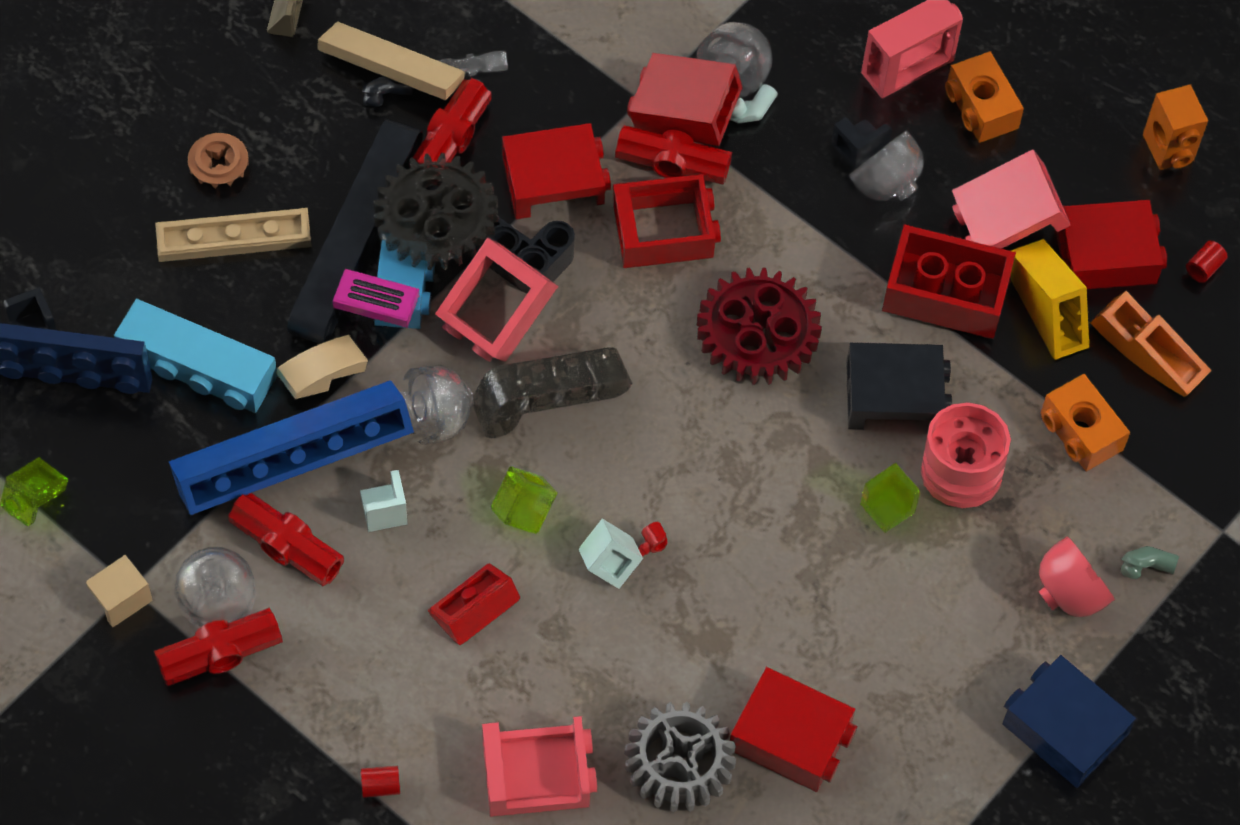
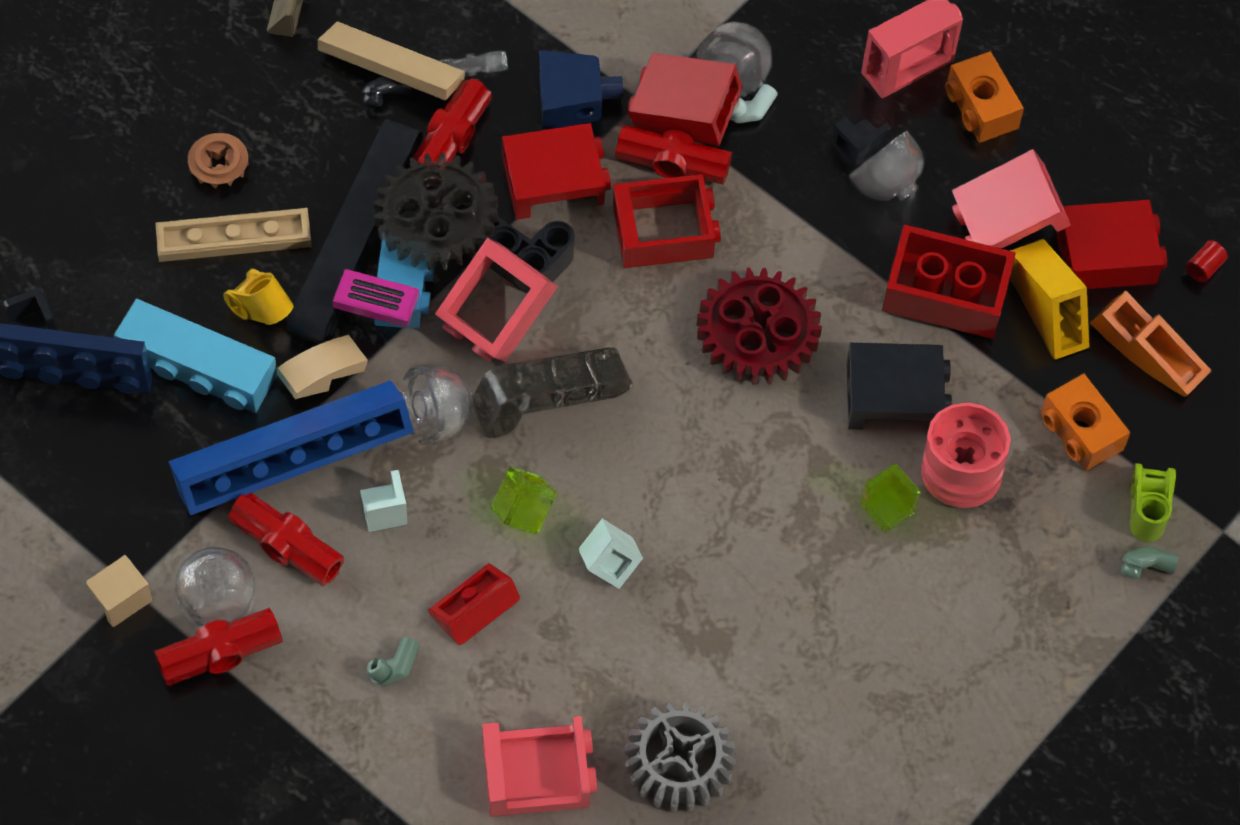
(30, 489): clear neon green bracket -> none
(259, 298): none -> yellow piece
(380, 781): red hinge -> none
(397, 668): none -> sand green arm
(573, 89): none -> dark blue torso
(654, 538): red hand -> none
(793, 730): red brick -> none
(1067, 720): dark blue brick -> none
(1072, 582): coral cylinder -> none
(1150, 495): none -> lime piece
(1175, 127): orange brick -> none

